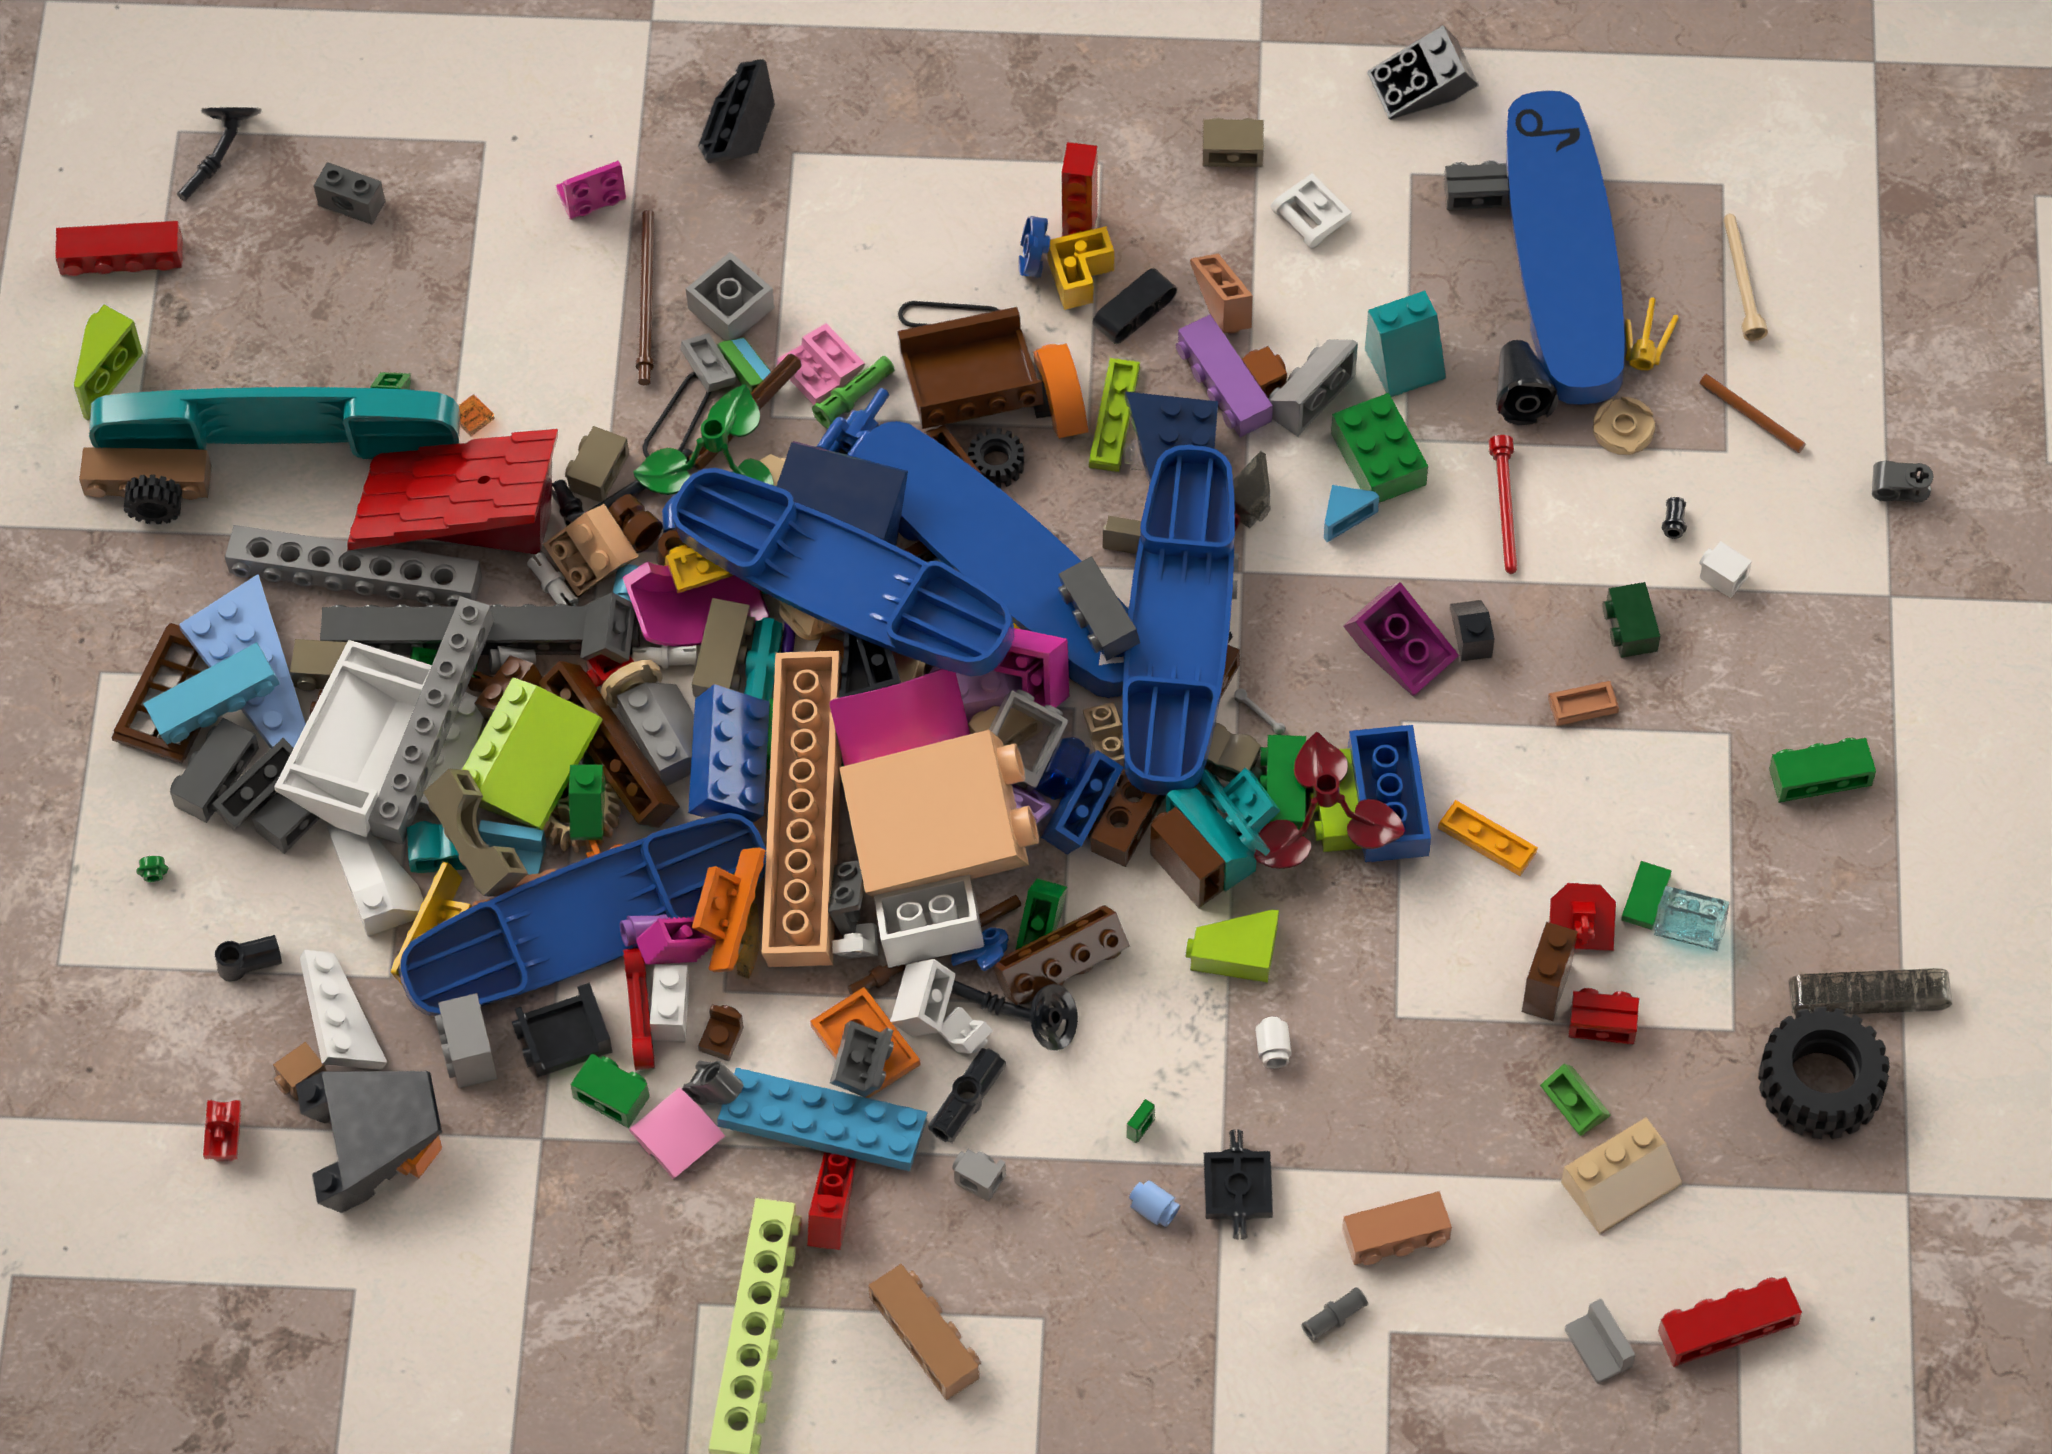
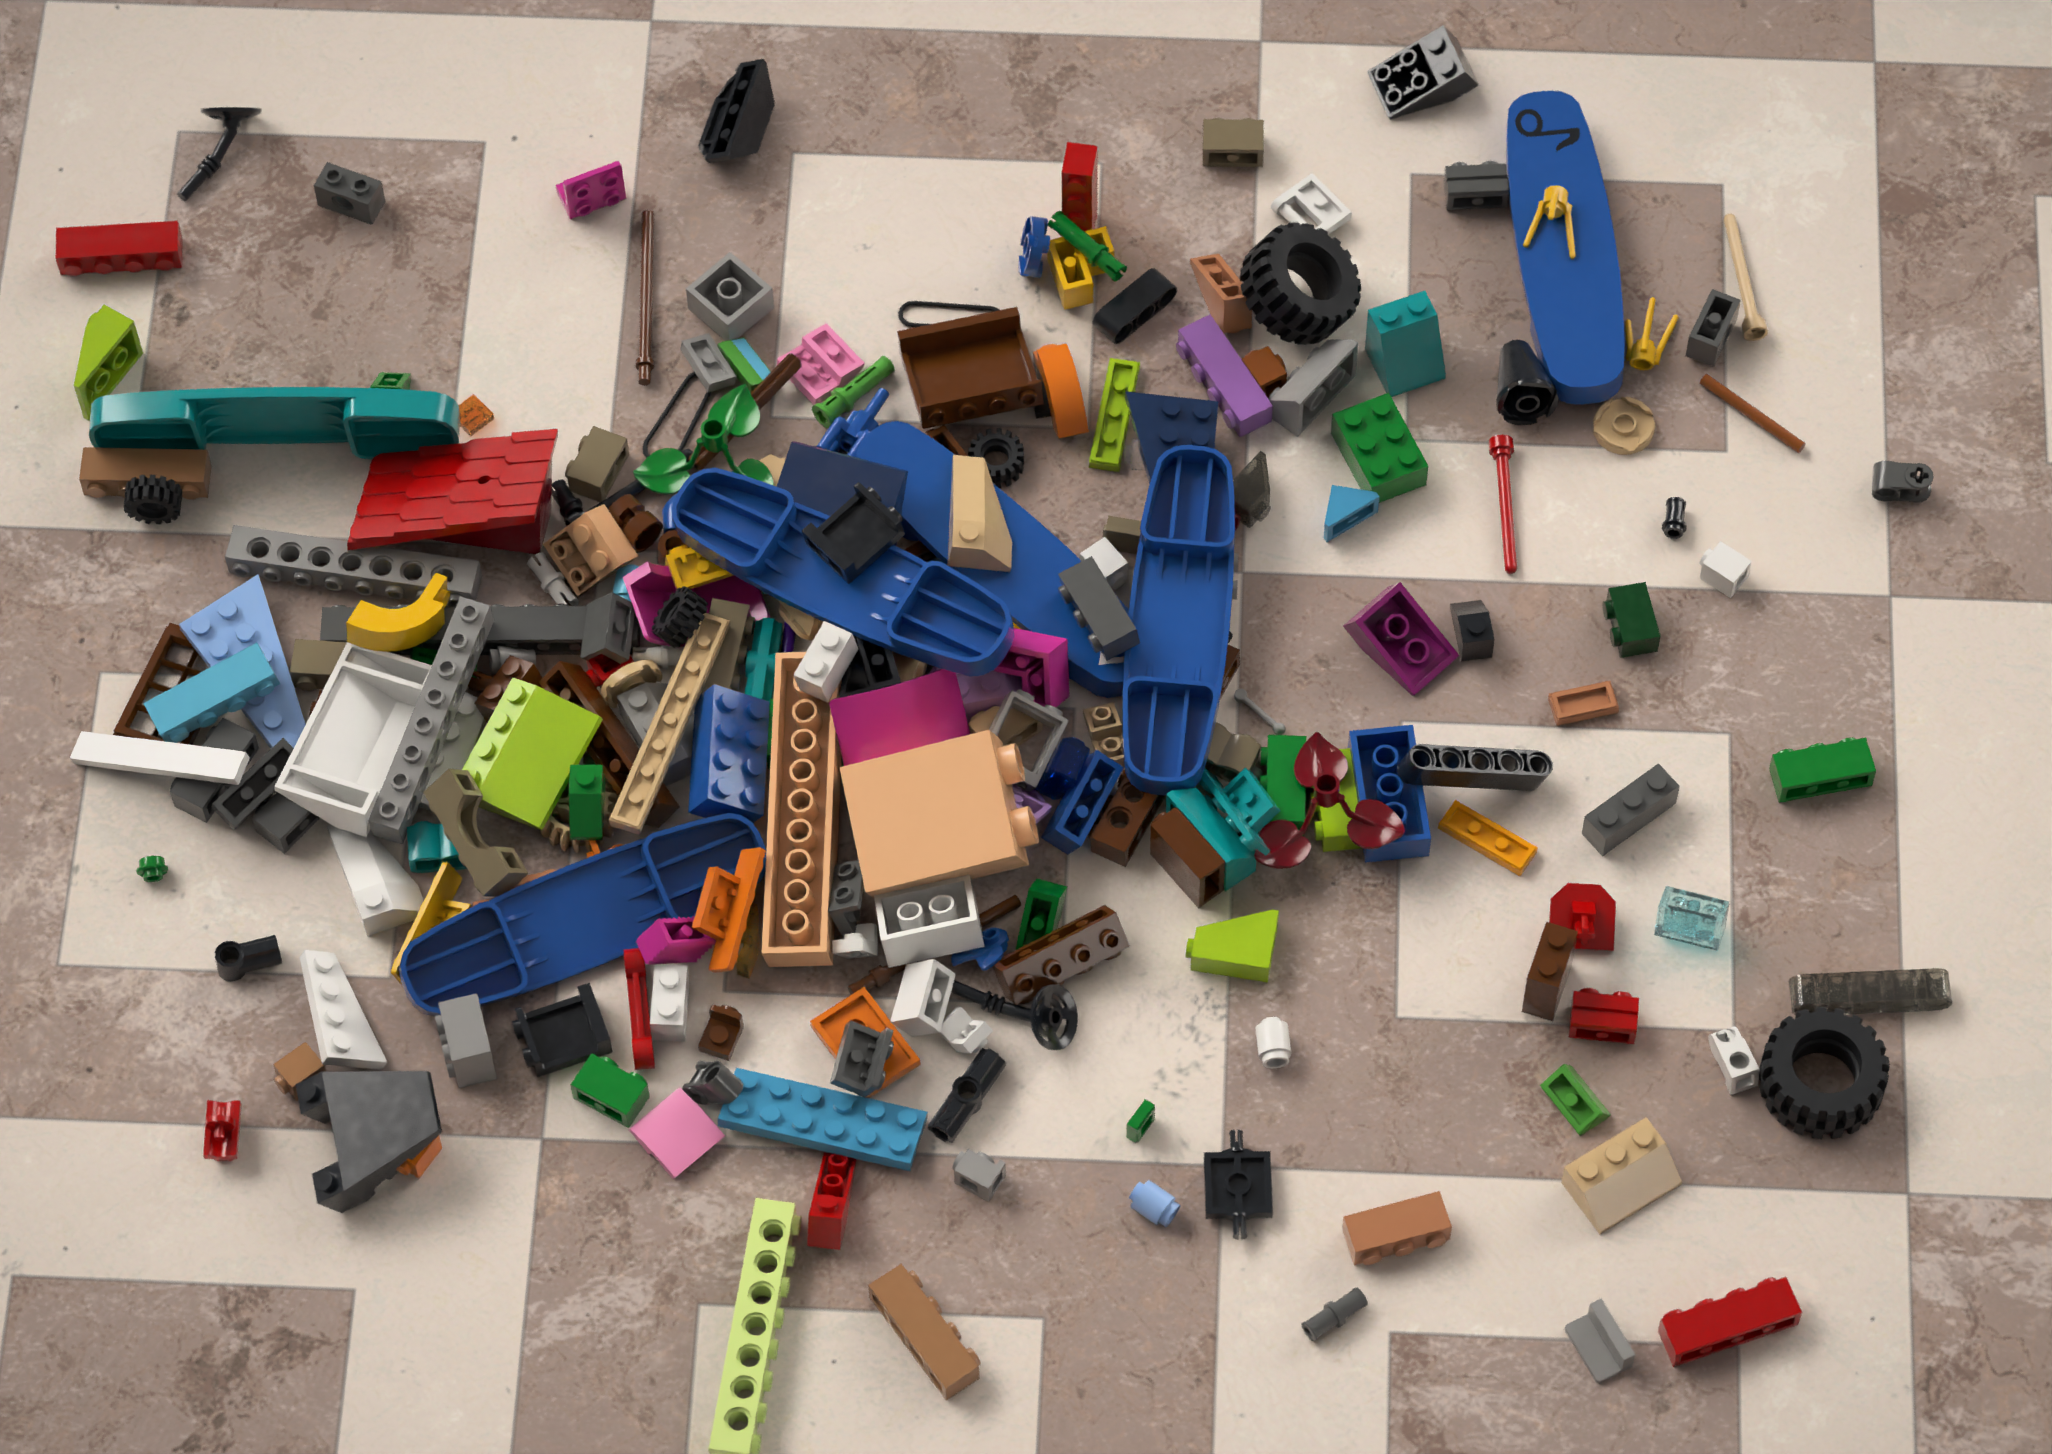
(160, 758): none -> white tile
(403, 627): none -> yellow arch
(526, 841): medium azure panel -> none
(635, 926): medium lavender cone -> none
(668, 725): none -> tan tile
(679, 617): none -> black tyre
(825, 661): none -> white brick
(855, 533): none -> black panel
(976, 523): none -> tan wedge
(1097, 253): none -> green pin
(1109, 562): none -> white brick
(1321, 265): none -> black tyre
(1474, 767): none -> black beam
(1554, 205): none -> yellow plant
(1630, 809): none -> dark grey brick
(1646, 895): green tile -> none
(1713, 327): none -> dark grey brick
(1734, 1060): none -> white leg

